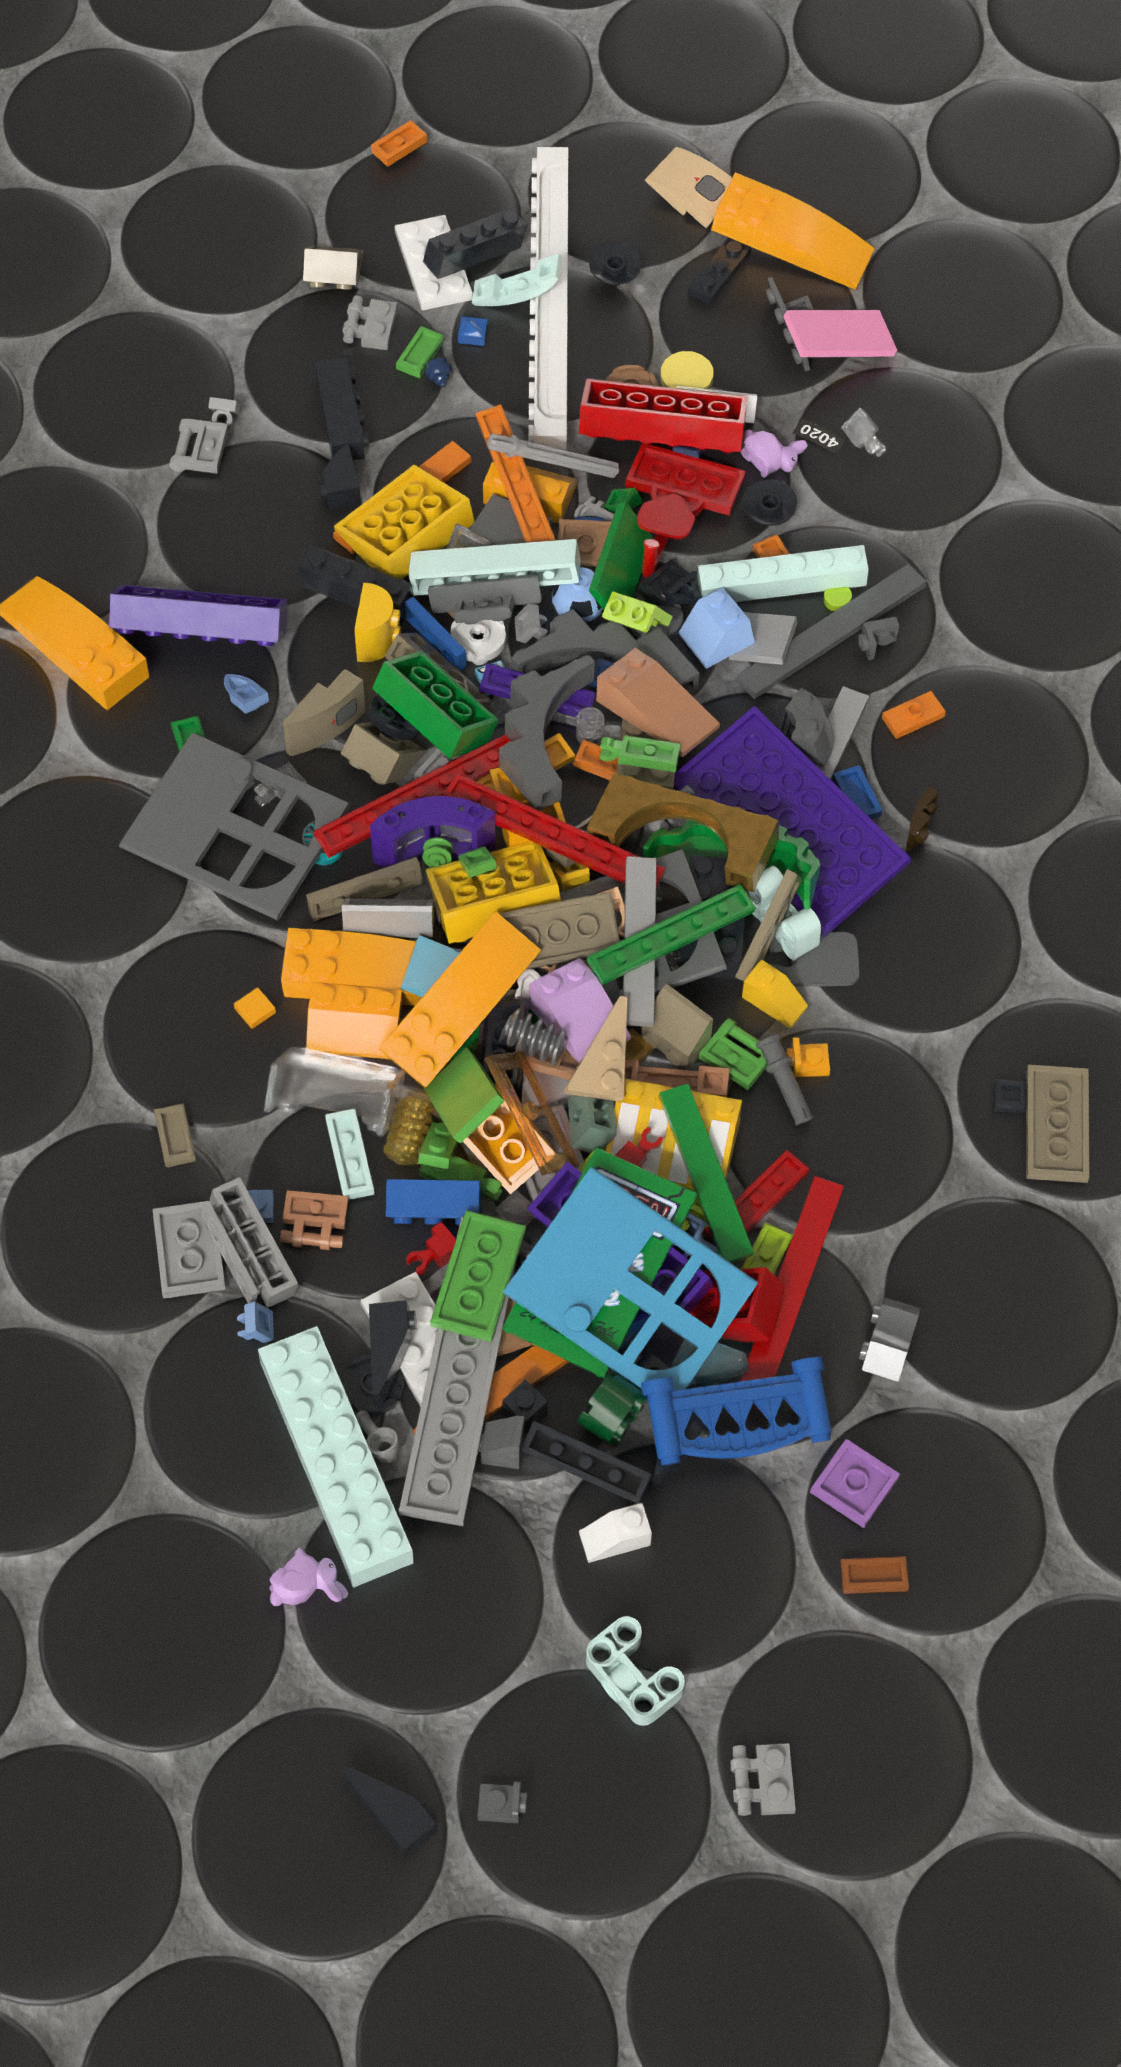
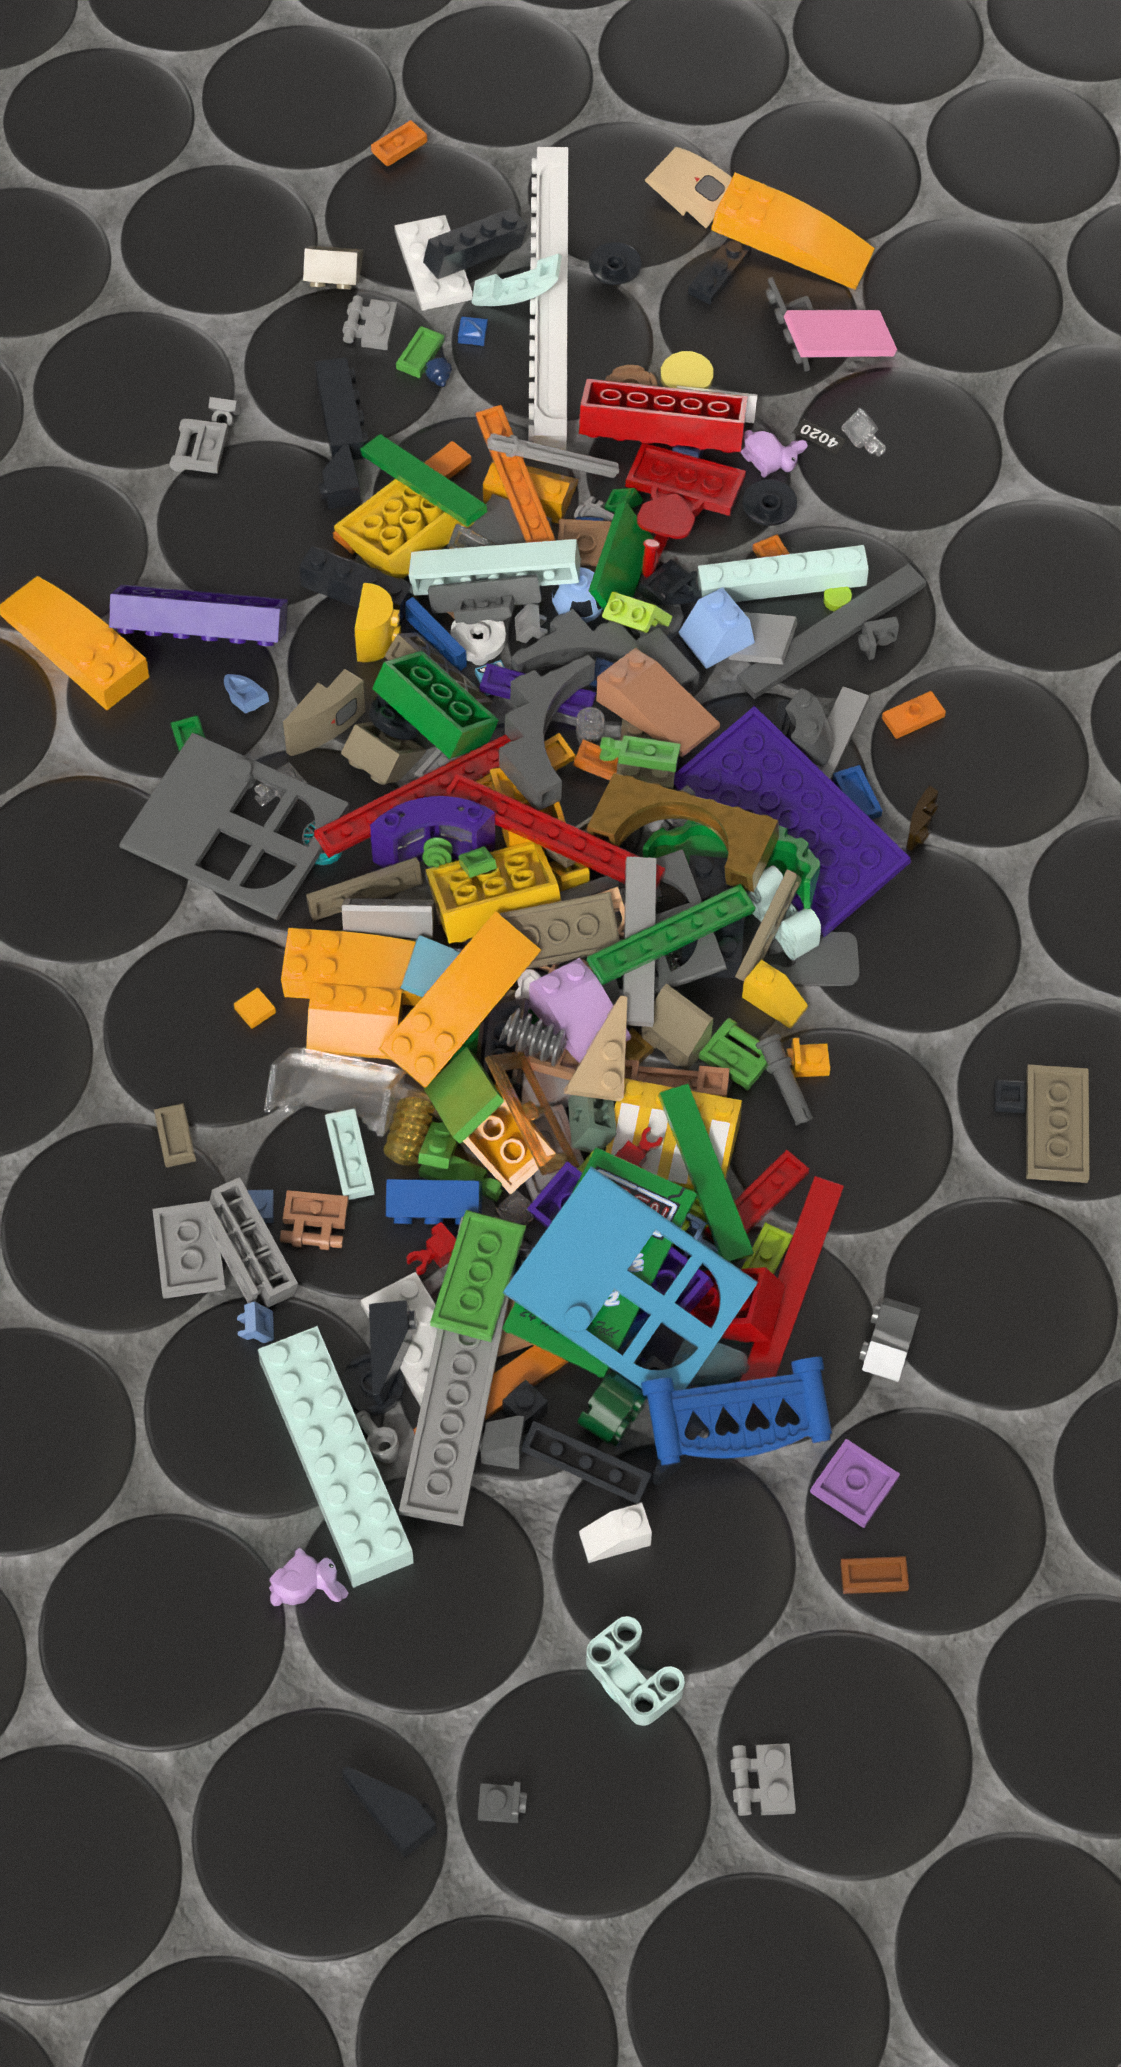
(424, 480): none -> green tile

